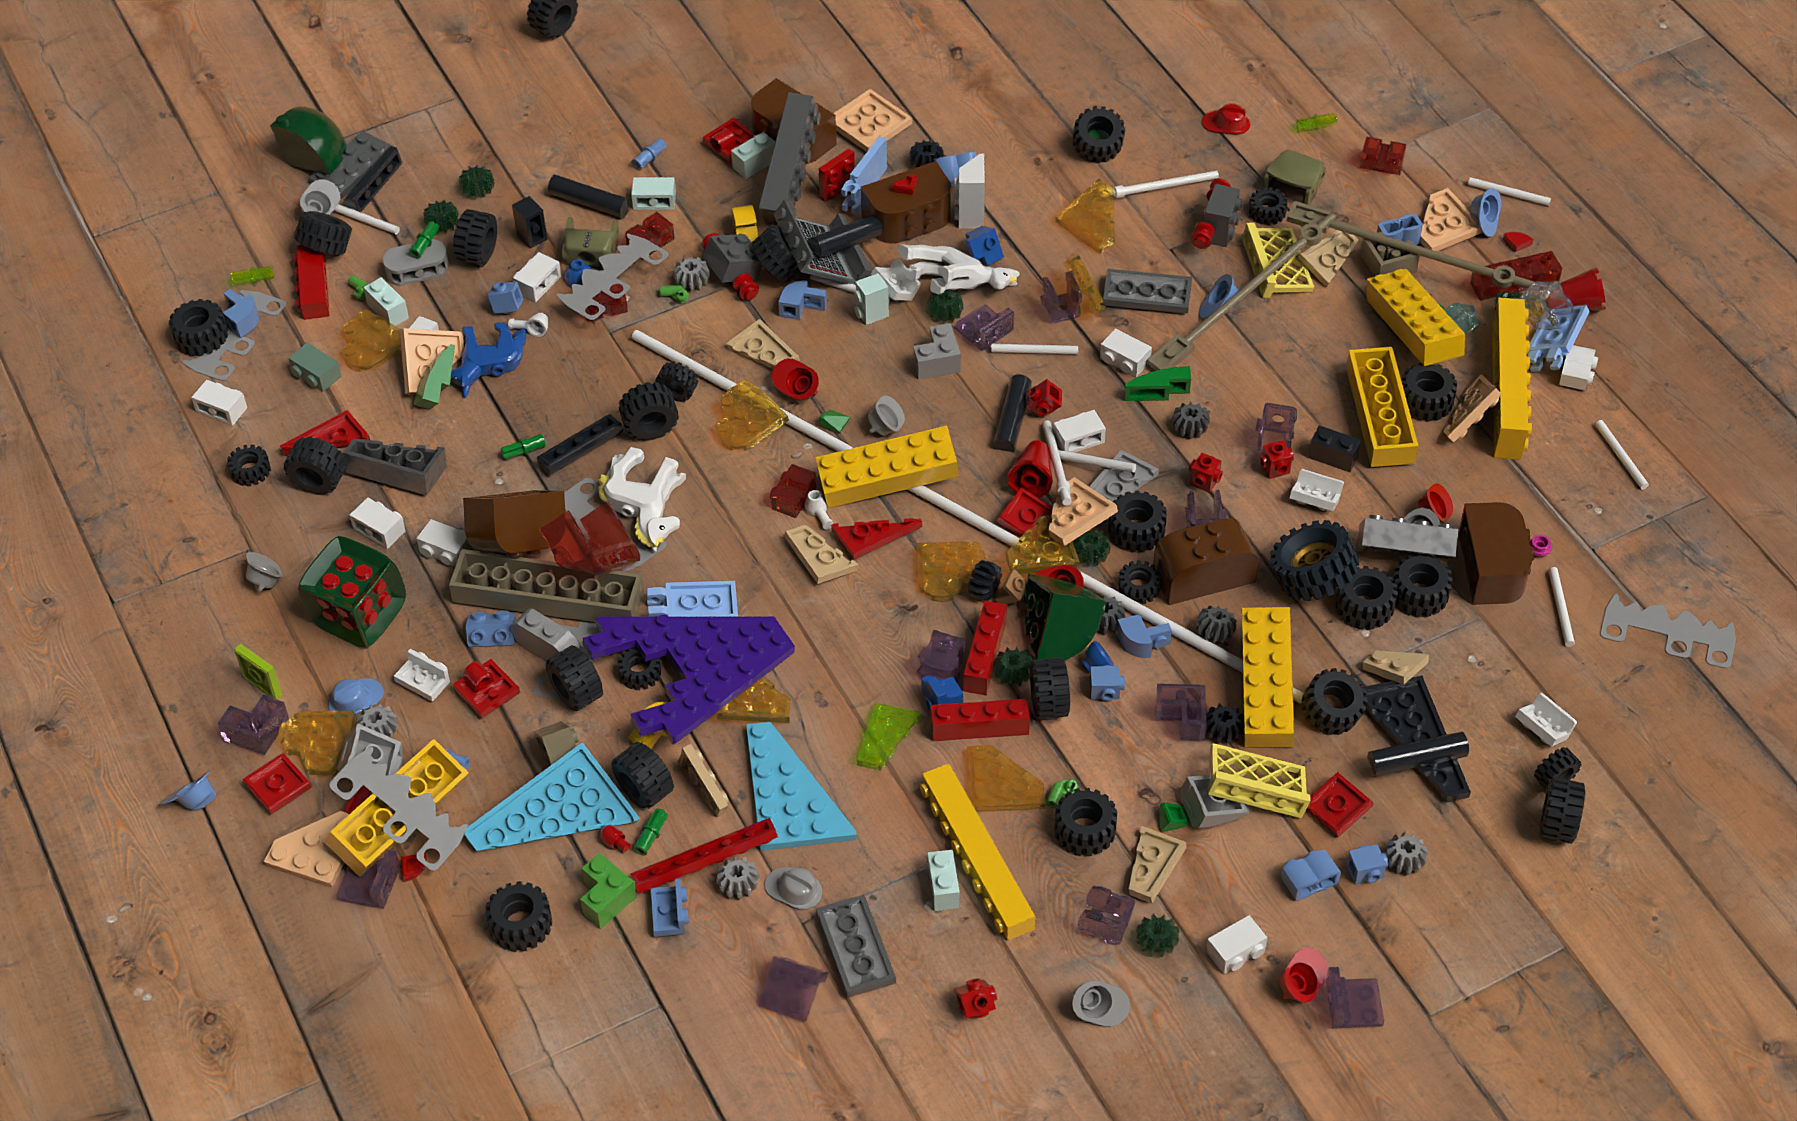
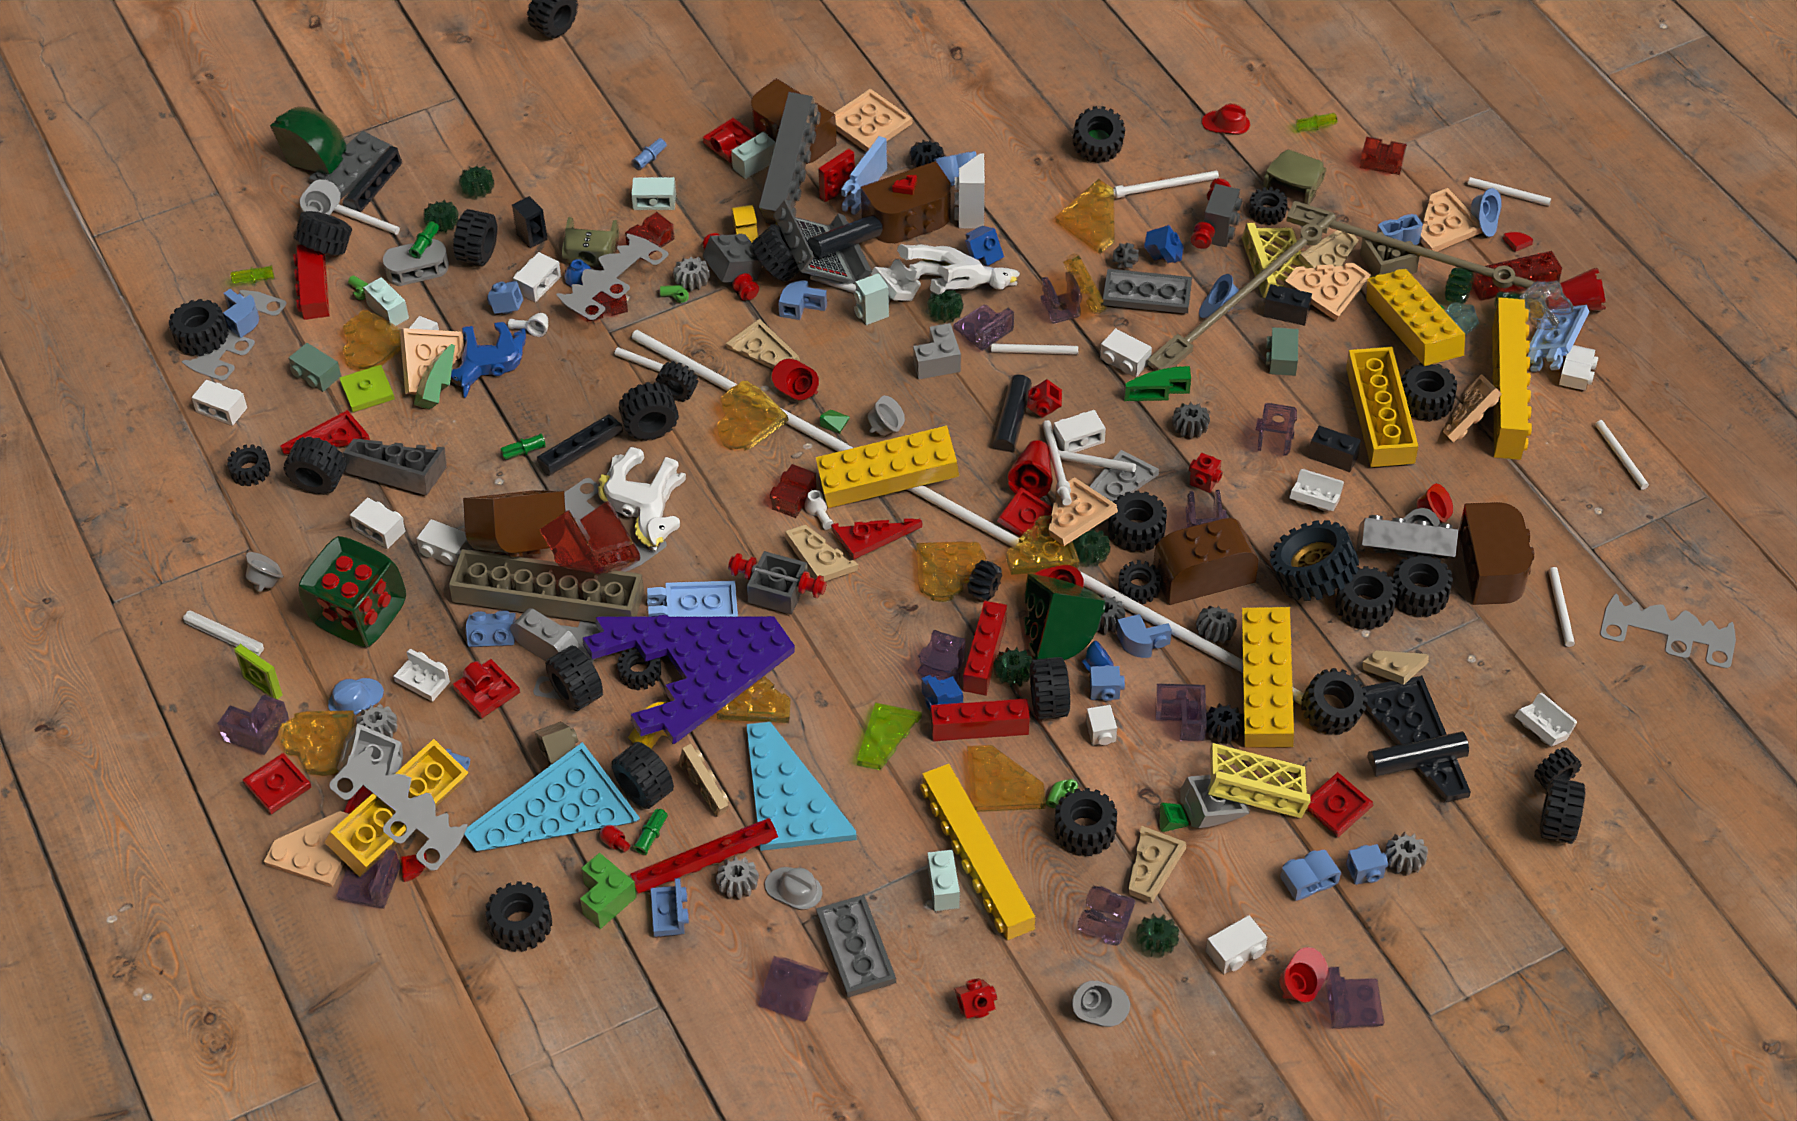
(193, 795): medium blue piece -> none
(222, 632): none -> white axle
(367, 388): none -> lime plate
(588, 196): black brick -> none
(638, 359): none -> white bar
(776, 580): none -> dark grey brick
(1012, 588): medium nougat bracket -> none
(1101, 725): none -> white brick
(1125, 255): none -> dark grey gear
(1164, 244): none -> blue brick
(1276, 459): red brick -> none
(1283, 351): none -> sand green brick
(1287, 304): none -> black brick
(1330, 286): none -> light nougat plate
(1459, 285): none -> clear green gear
(1541, 545): dark pink plate -> none

